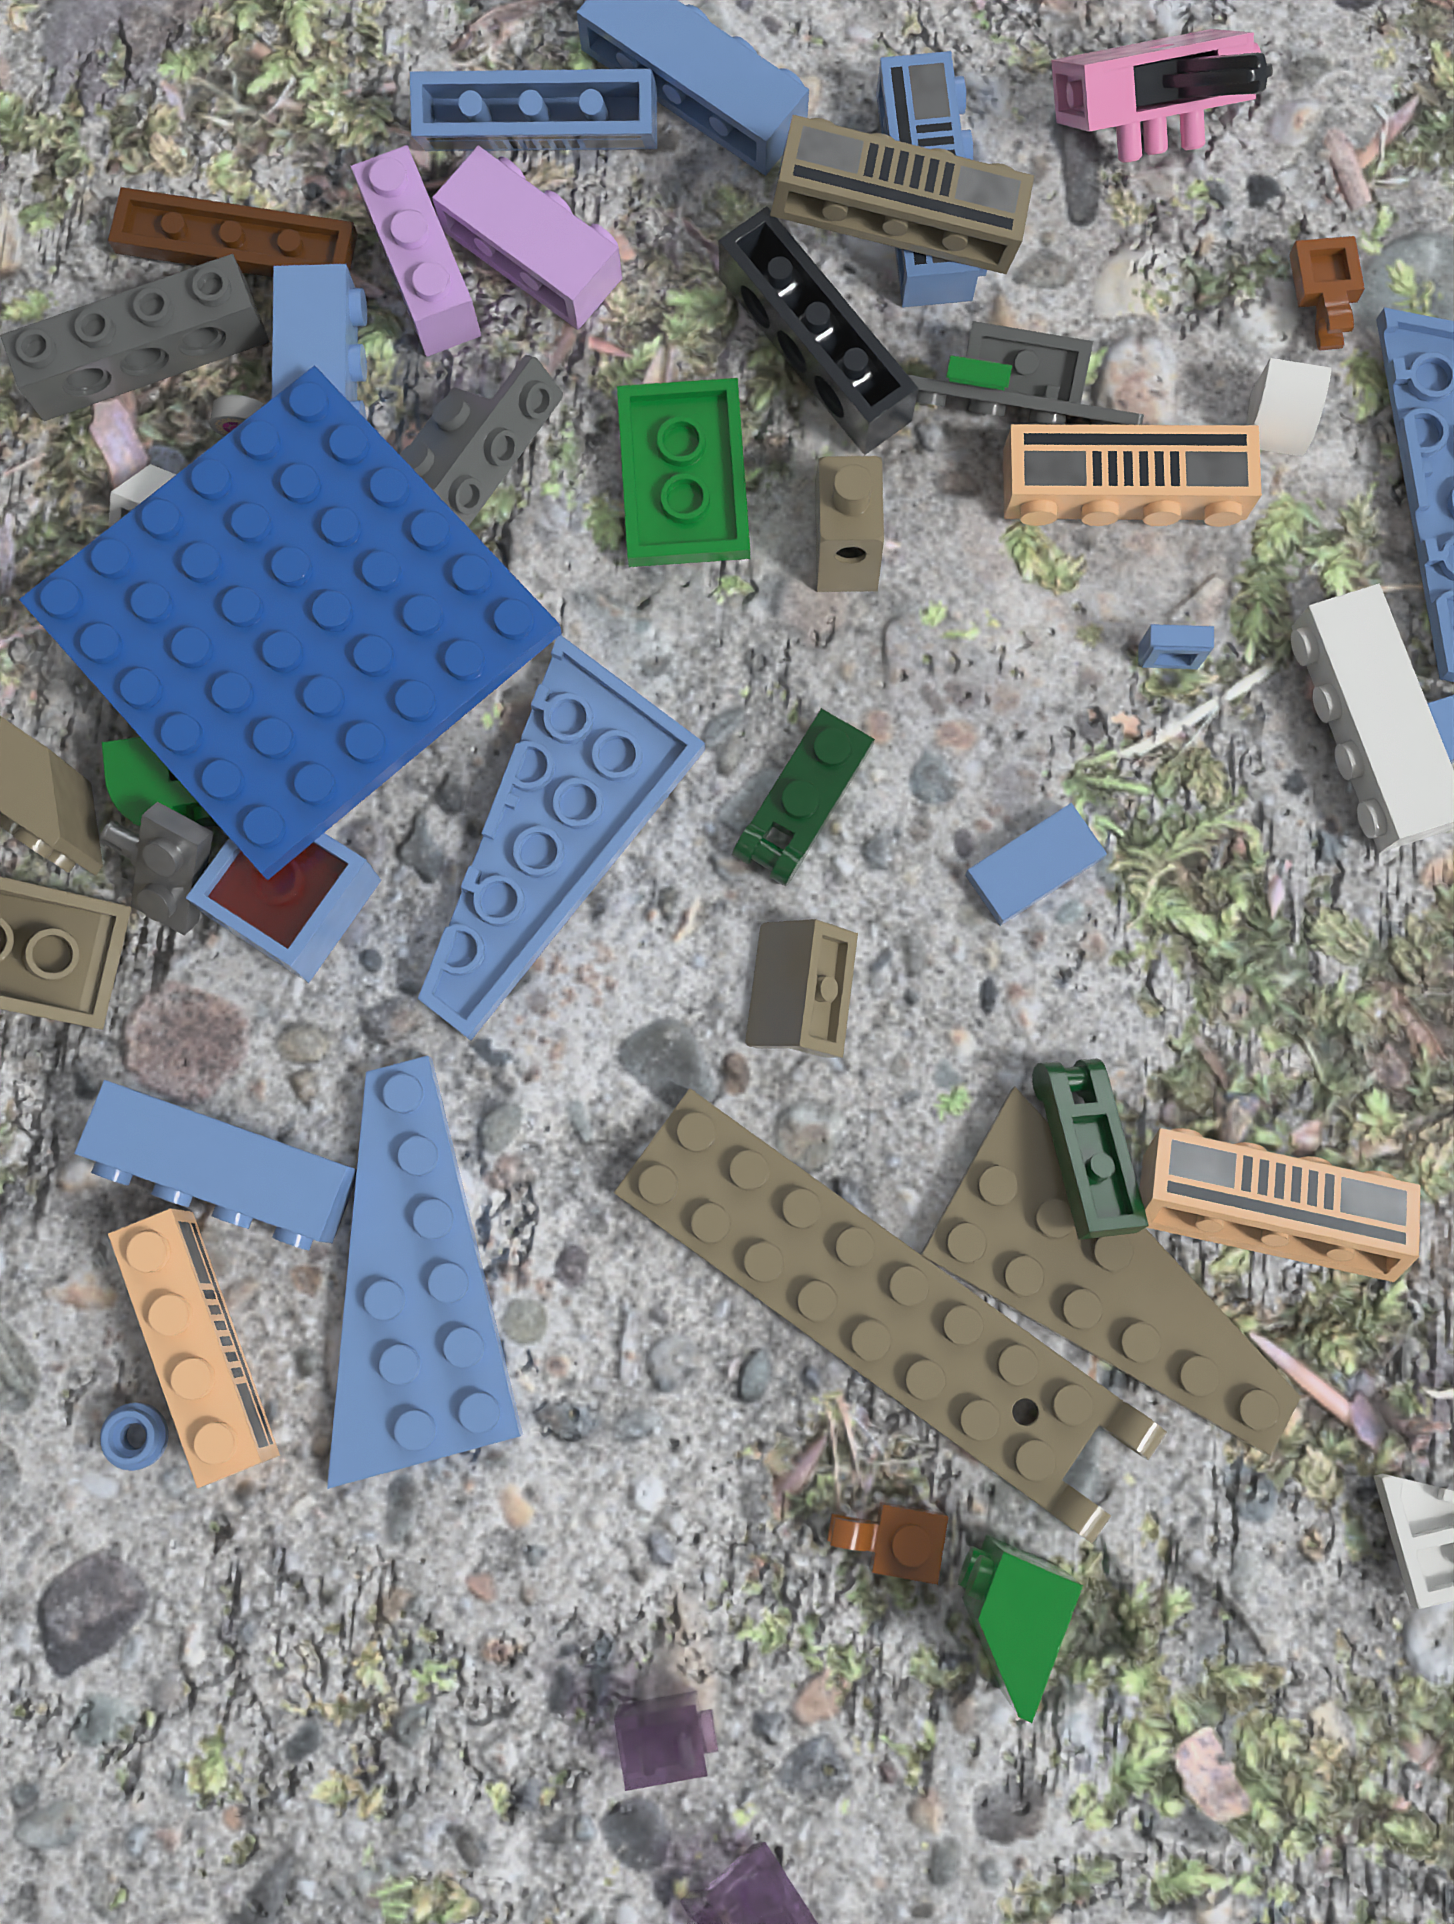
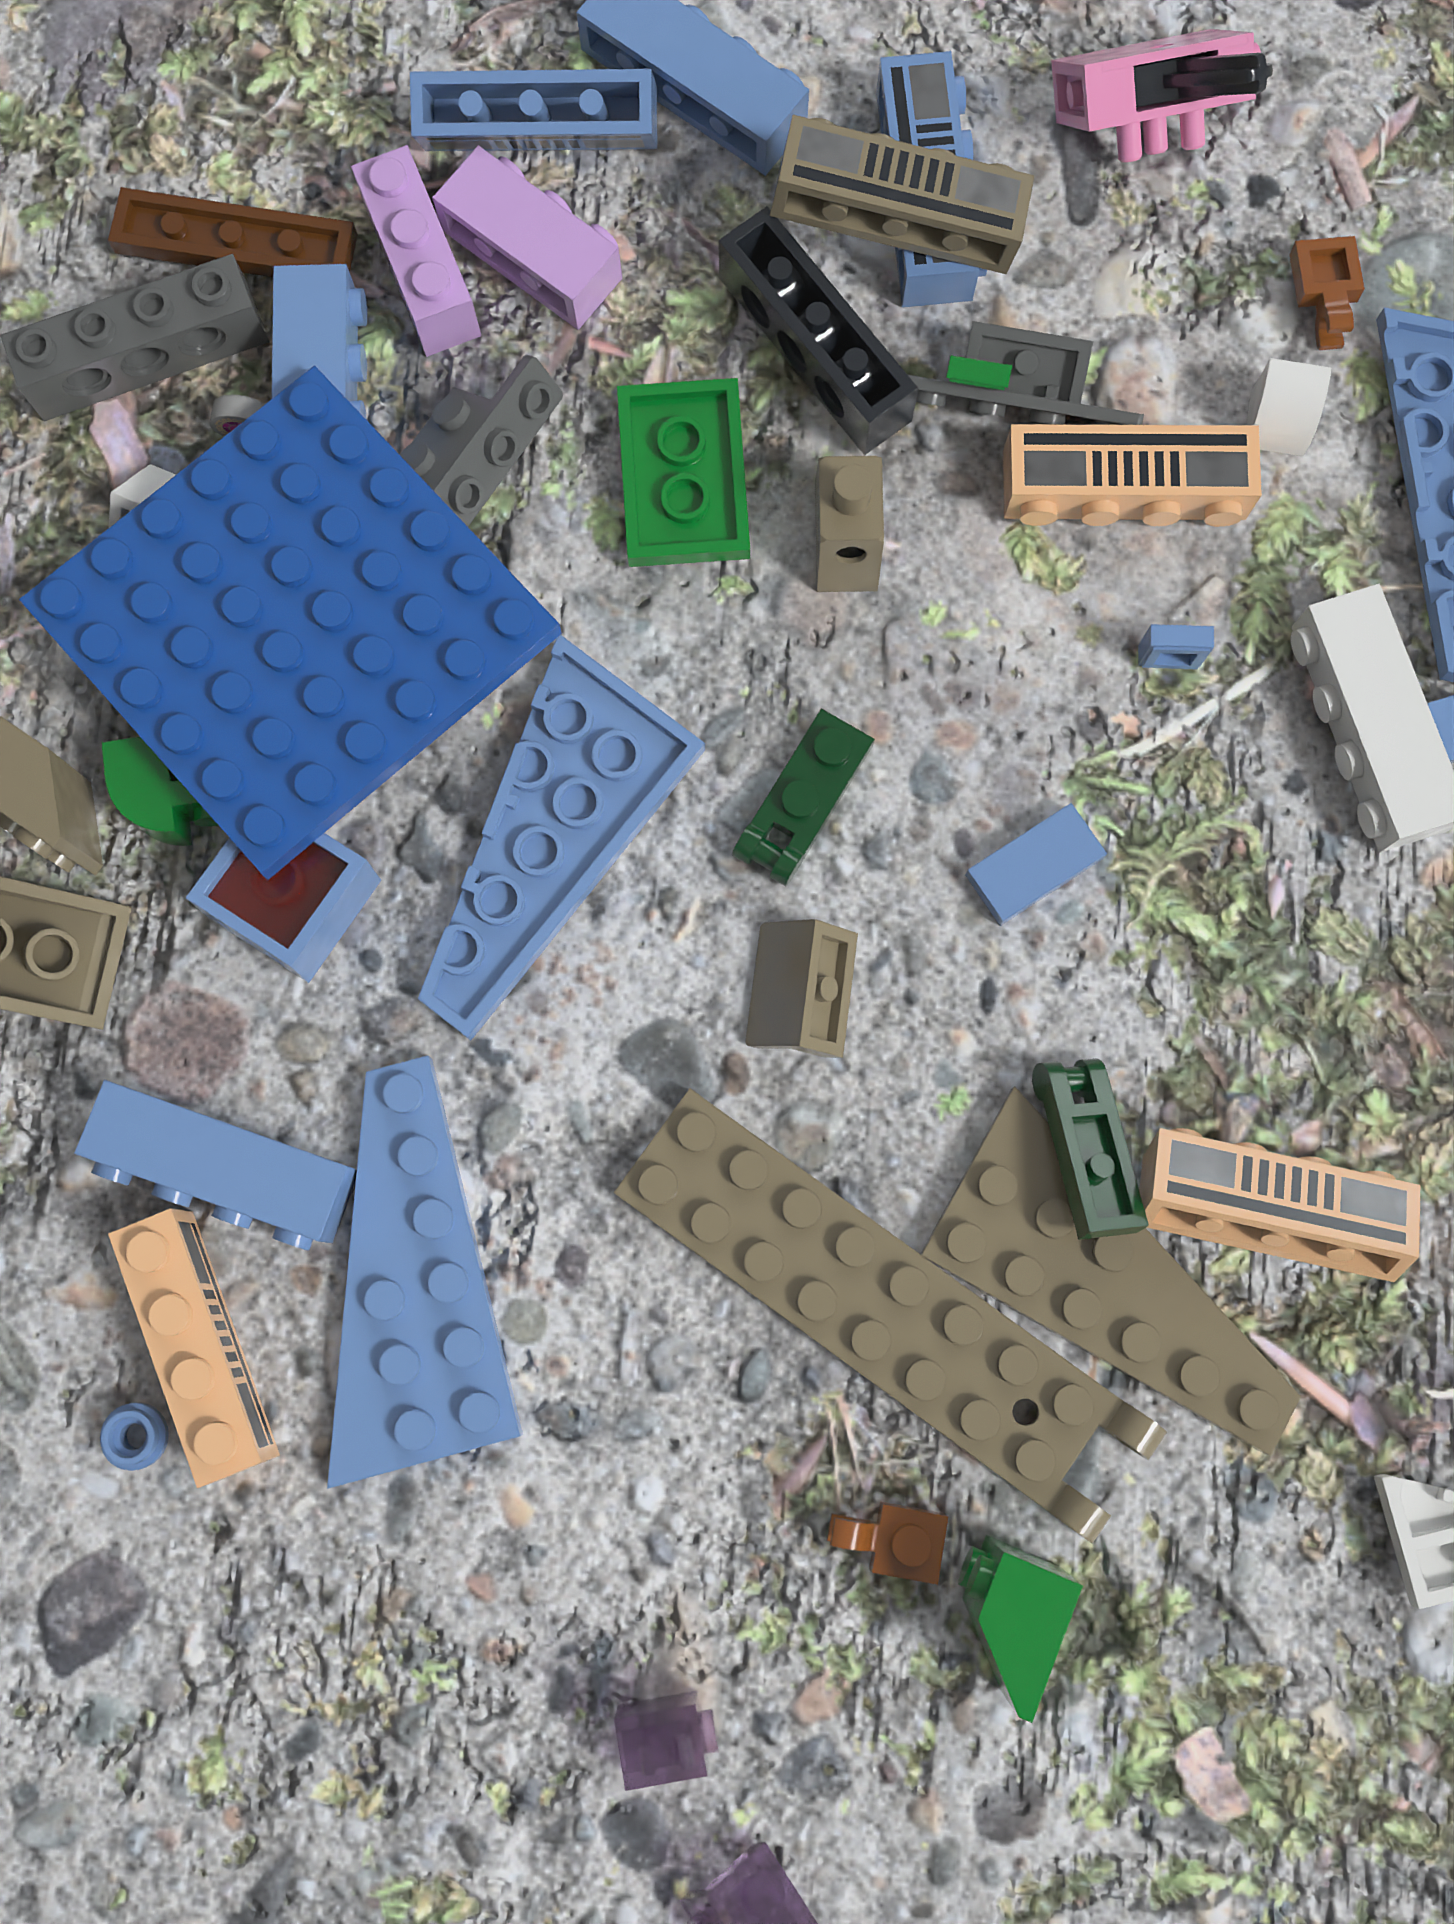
(166, 863): flat silver plate -> none

